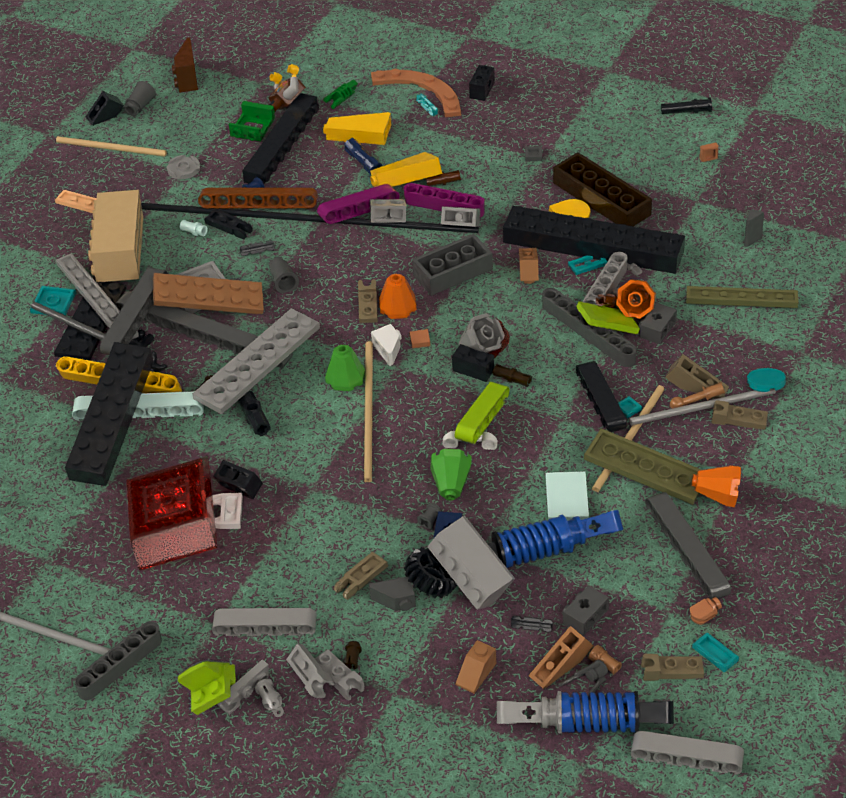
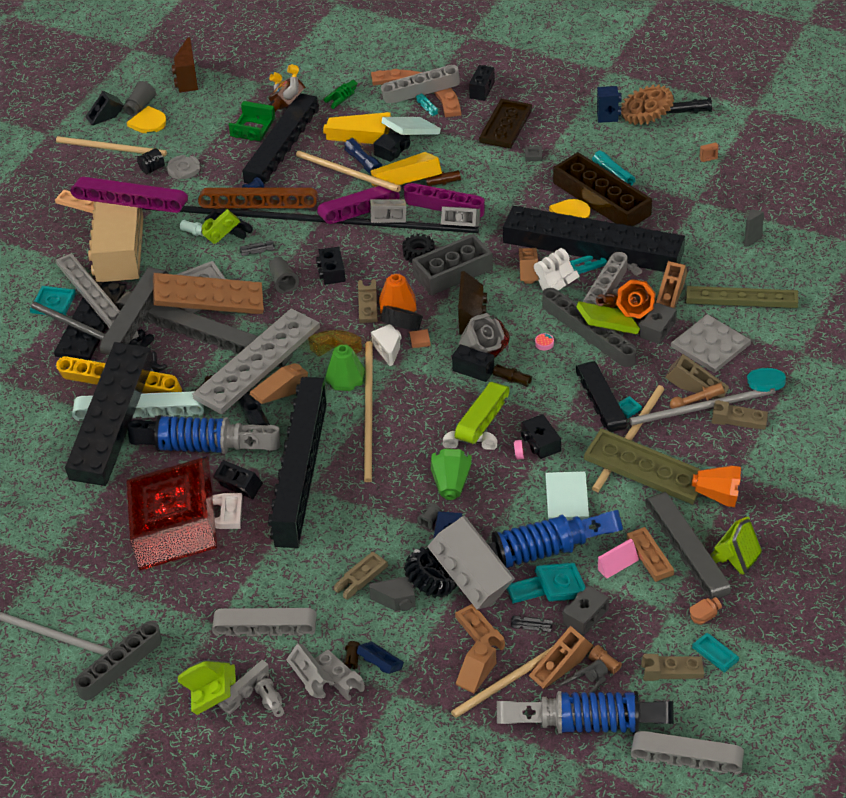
(129, 194): none -> magenta beam
(148, 120): none -> yellow tile
(151, 161): none -> black piece
(202, 435): none -> piece
(216, 229): none -> lime plate
(279, 384): none -> medium nougat slope
(298, 463): none -> black brick
(325, 341): none -> clear yellow brick
(331, 265): none -> black brick
(348, 171): none -> tan piece
(378, 656): none -> dark blue plate
(391, 145): none -> black slope
(401, 318): none -> black tyre
(410, 244): none -> black tyre
(411, 125): none -> light aqua tile
(423, 83): none -> light grey beam
(470, 300): none -> dark brown slope
(479, 627): none -> medium nougat plate
(498, 685): none -> tan piece
(505, 123): none -> dark brown plate
(519, 451): none -> bright pink tile
(525, 590): none -> teal tile
(541, 436): none -> black brick
(544, 341): none -> tile
(555, 270): none -> white legs
(560, 581): none -> teal tile
(607, 163): none -> teal axle
(608, 104): none -> dark blue brick
(617, 559): none -> bright pink slope
(647, 104): none -> medium nougat gear
(651, 554): none -> medium nougat plate
(672, 284): none -> medium nougat slope
(710, 343): none -> light grey plate
(739, 546): none -> lime piece

